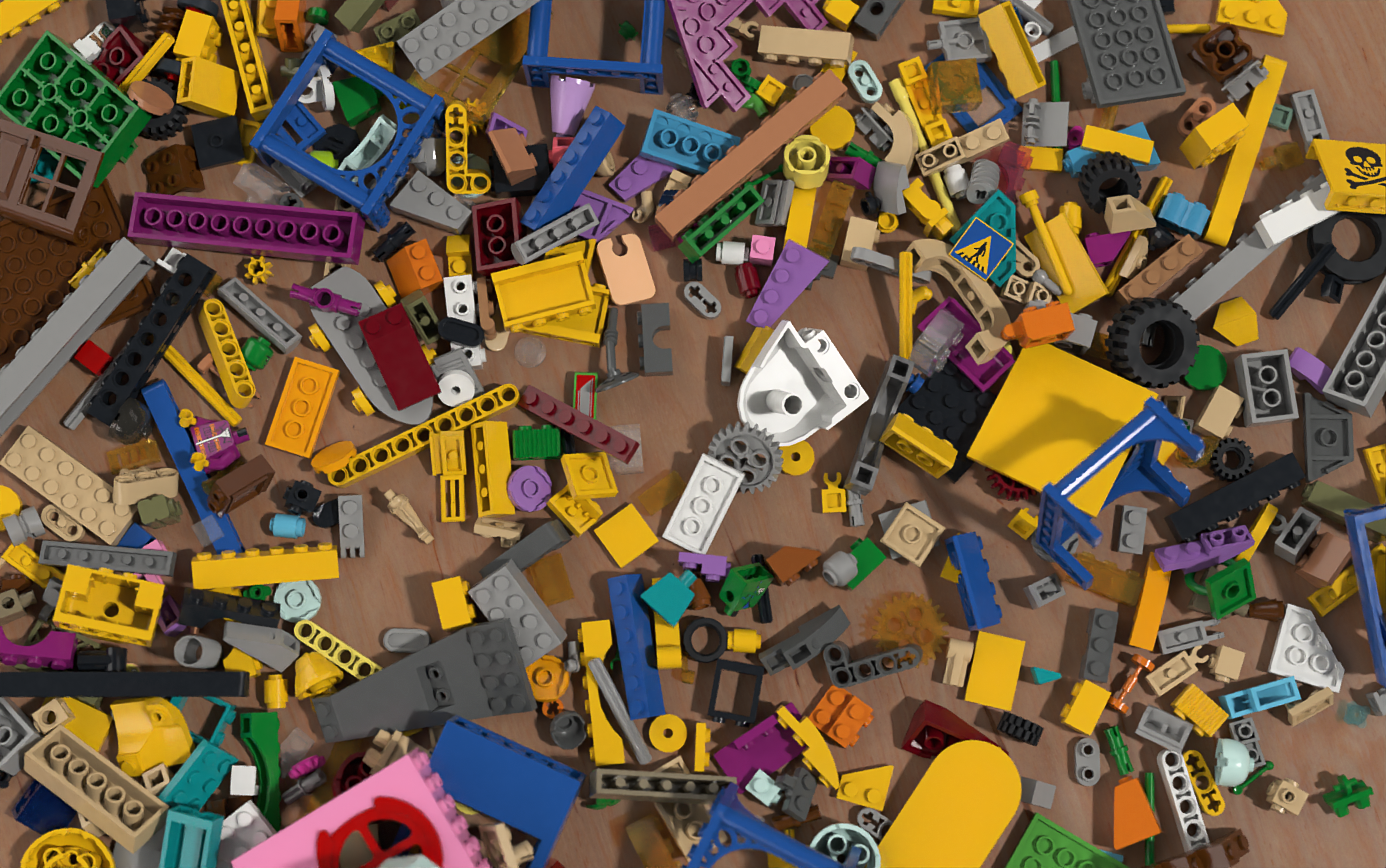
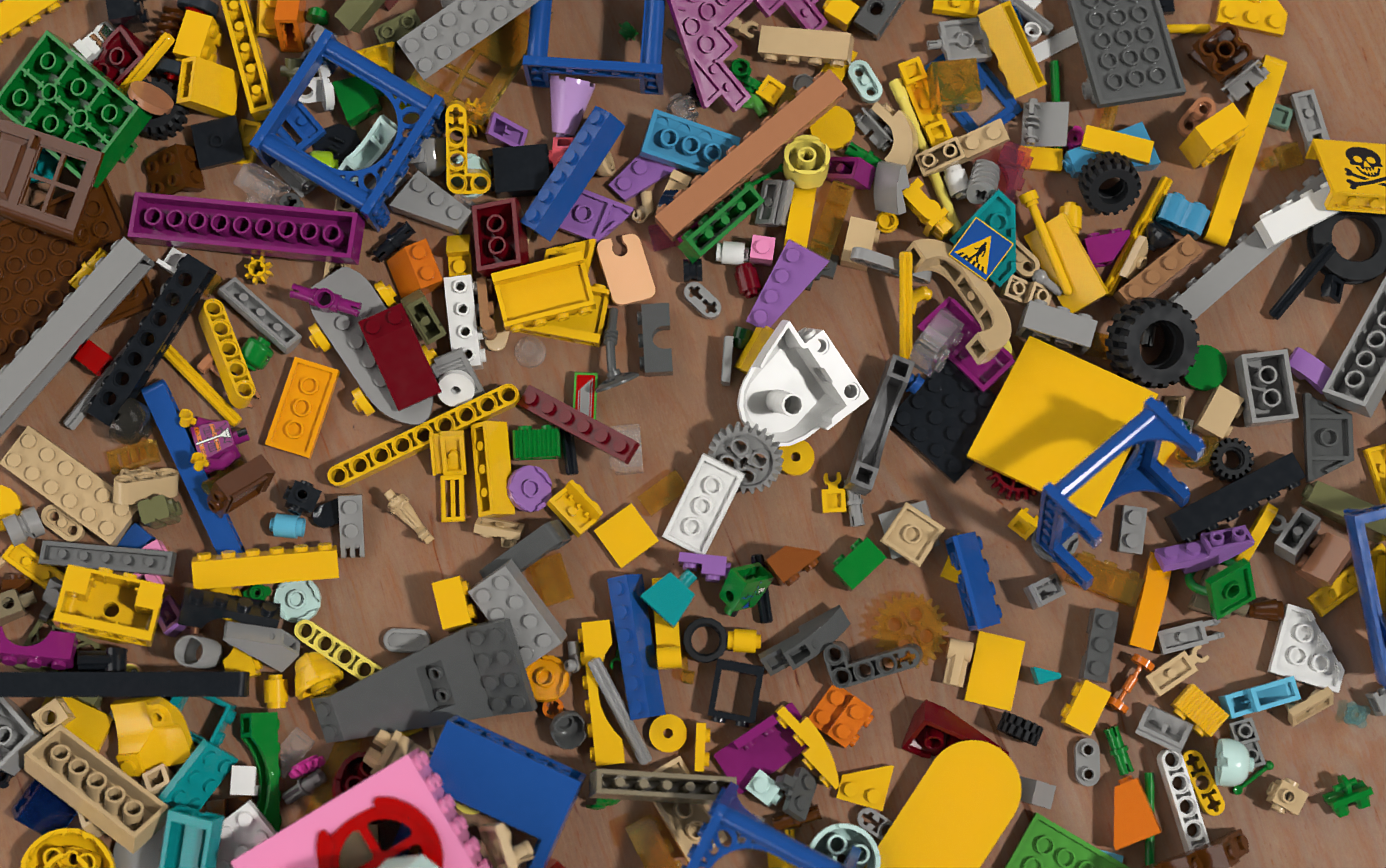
(207, 530): clear tile -> none
(333, 457): light orange tile -> none
(460, 332): black tile -> none
(512, 154): nougat slope -> none
(554, 234): light grey brick -> none
(589, 475): yellow plate -> none
(702, 597): dark orange cone -> none
(741, 337): none -> dark green hose
(840, 569): light grey head -> none
(870, 205): black plate -> none
(919, 445): yellow slope -> none
(1040, 326): orange hinge -> none
(1127, 214): tan slope -> none
(1226, 664): tan brick -> none
(1237, 322): yellow slope -> none

